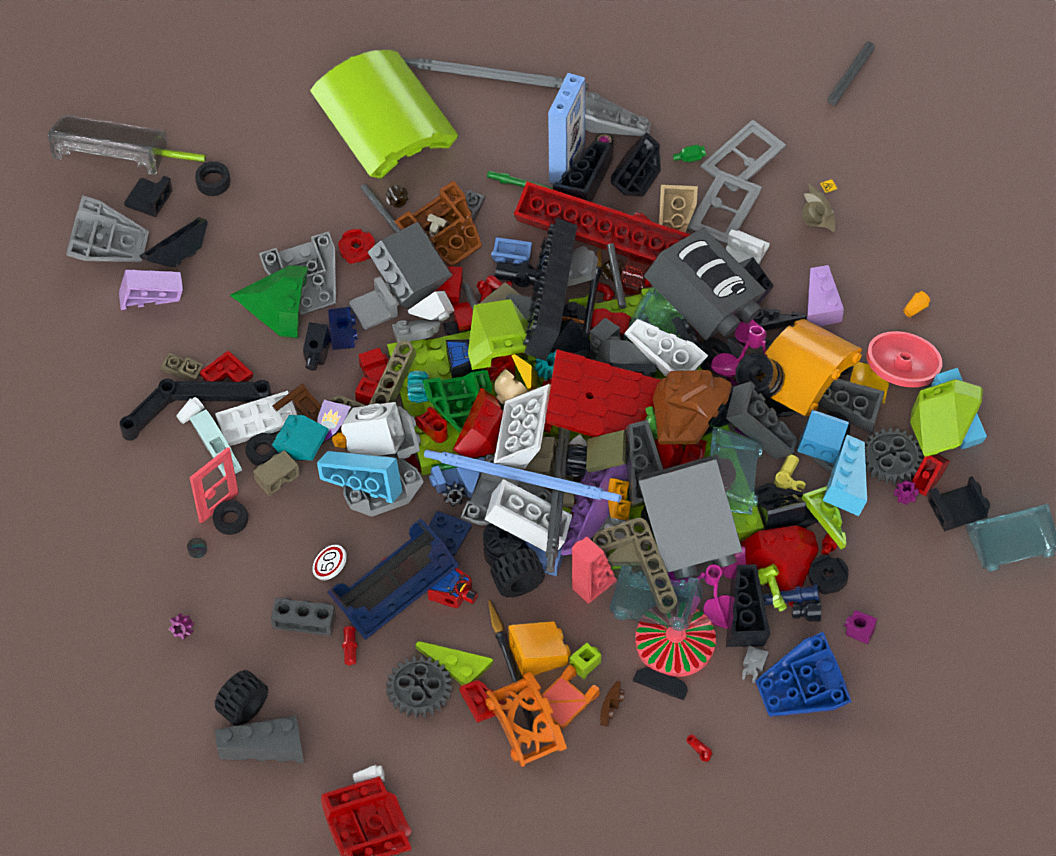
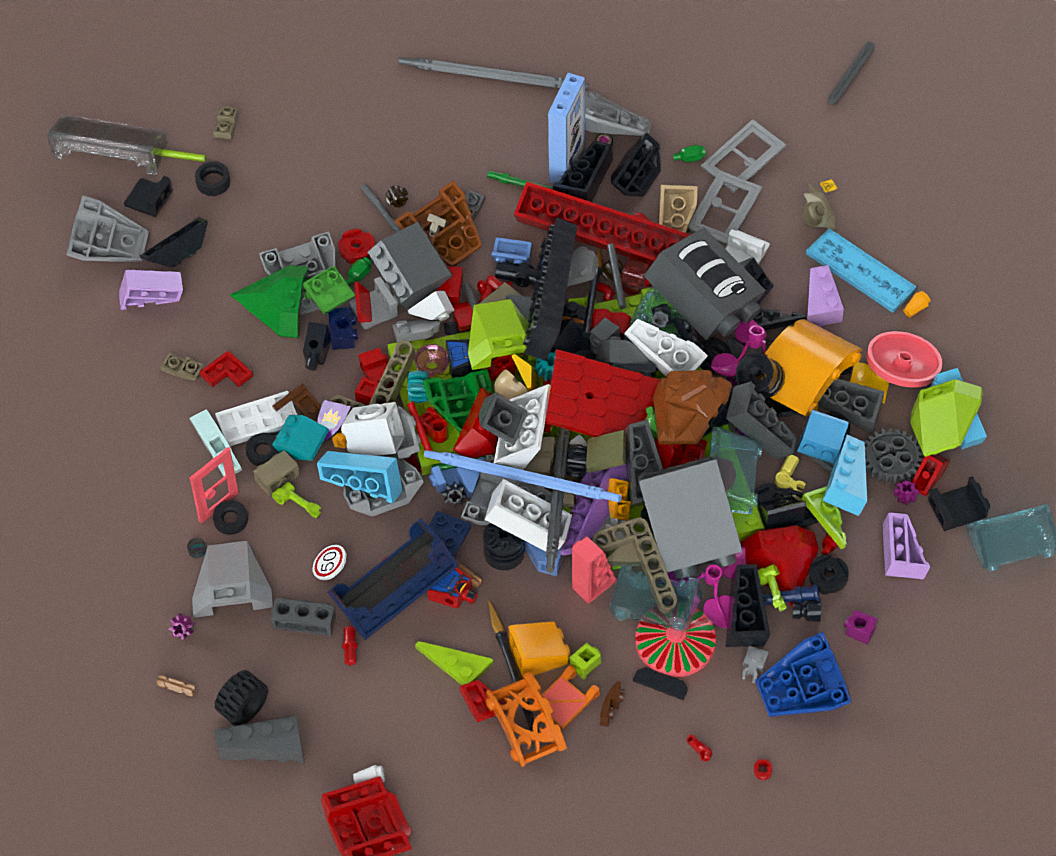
(176, 685): none -> medium nougat axle
(188, 390): black piece -> none
(190, 409): white cone -> none
(225, 122): none -> dark tan slope
(229, 578): none -> light grey wedge
(286, 492): none -> lime brick
(328, 290): none -> bright green plate
(358, 270): none -> green plant
(363, 303): none -> red slope
(381, 110): lime panel -> none
(419, 427): none -> red bar
(431, 353): none -> piece
(432, 676): dark grey gear -> none
(476, 580): none -> medium nougat axle
(502, 417): none -> dark grey slope
(517, 573): black tyre -> none
(661, 315): none -> black piece
(763, 776): none -> red bush
(861, 270): none -> medium azure tile
(901, 550): none -> lavender wedge

